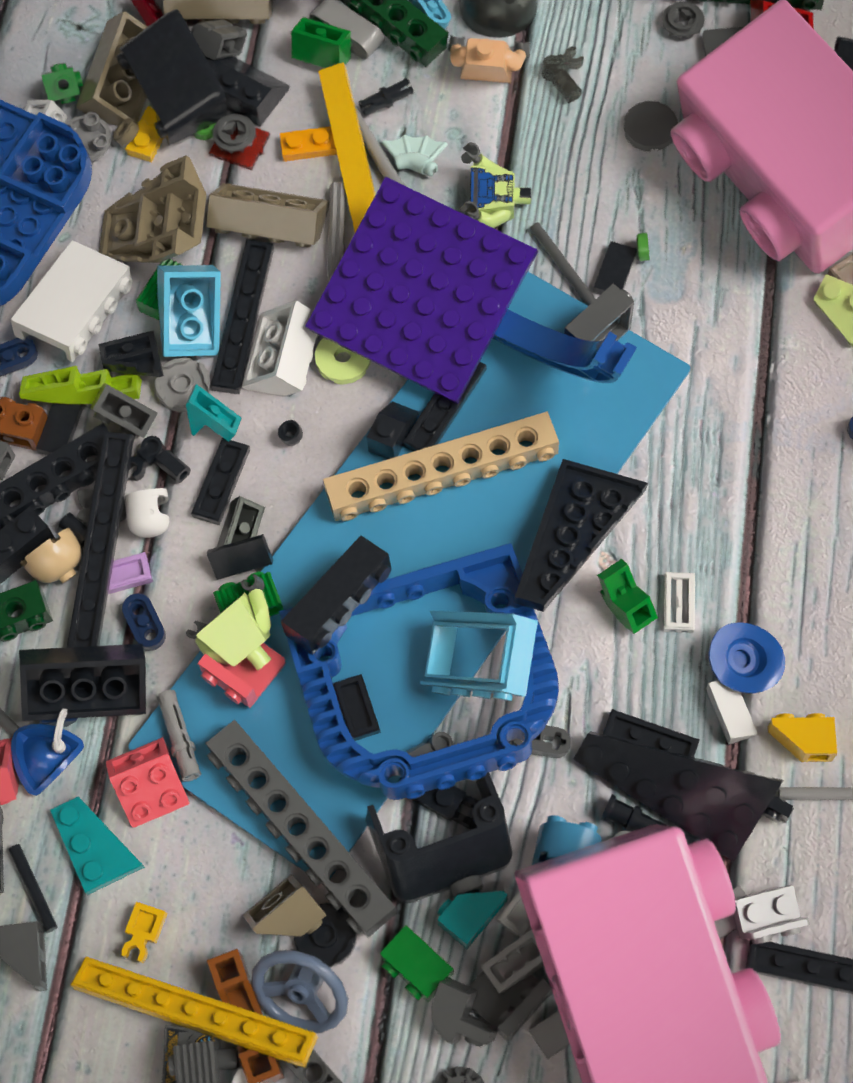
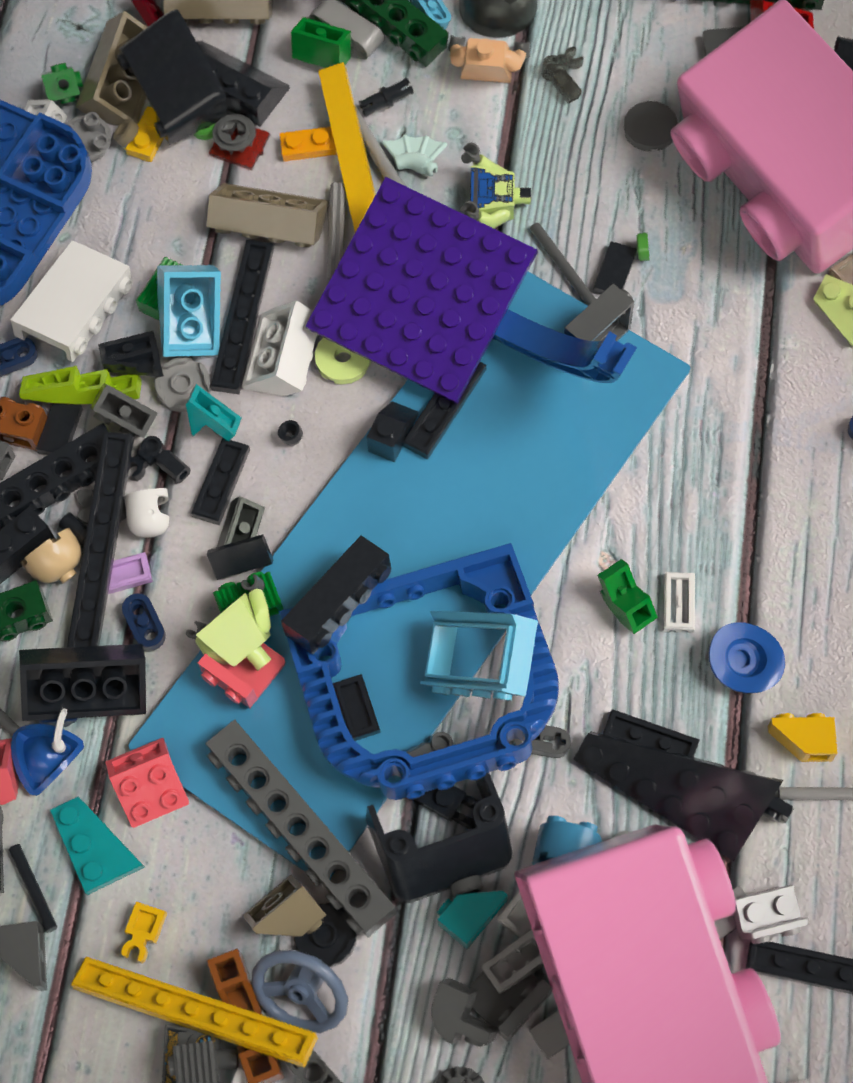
(158, 218): dark tan wedge -> none
(182, 747): light grey pin -> none
(219, 39): dark grey brick -> none
(415, 964): green brick -> none
(452, 454): tan brick -> none
(577, 519): black wing -> none
(632, 817): black pin -> none
(687, 11): dark grey gear -> none
(731, 712): white slope -> none

